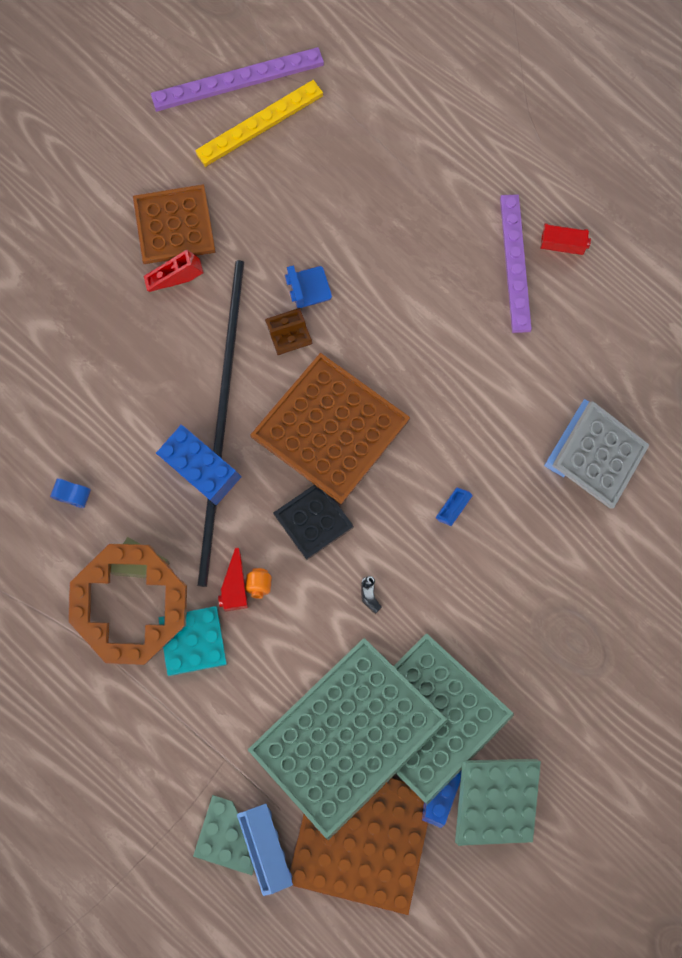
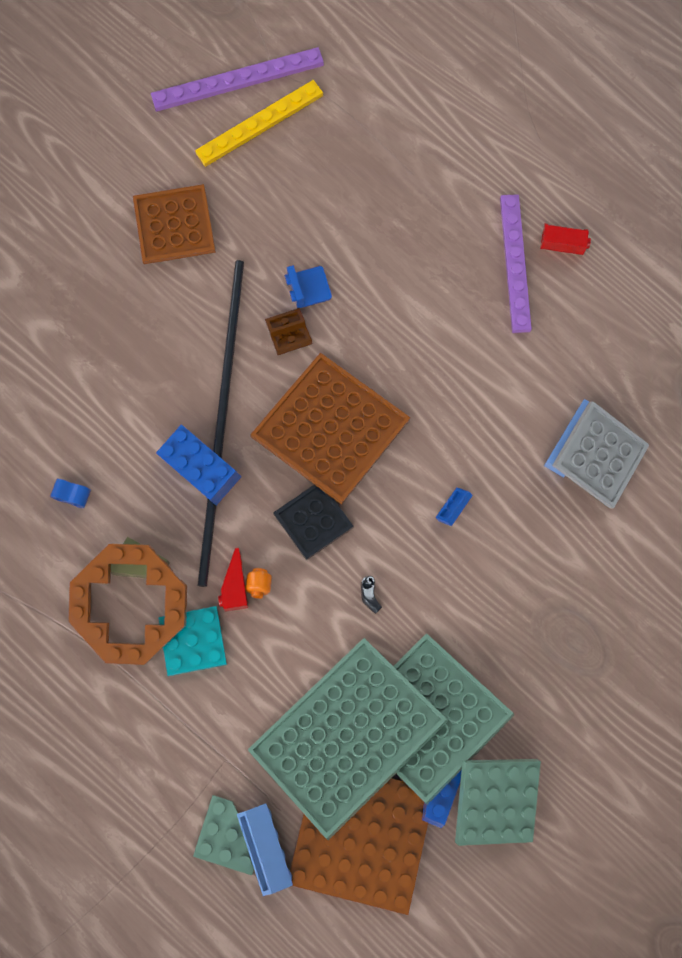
(174, 272): red slope -> none

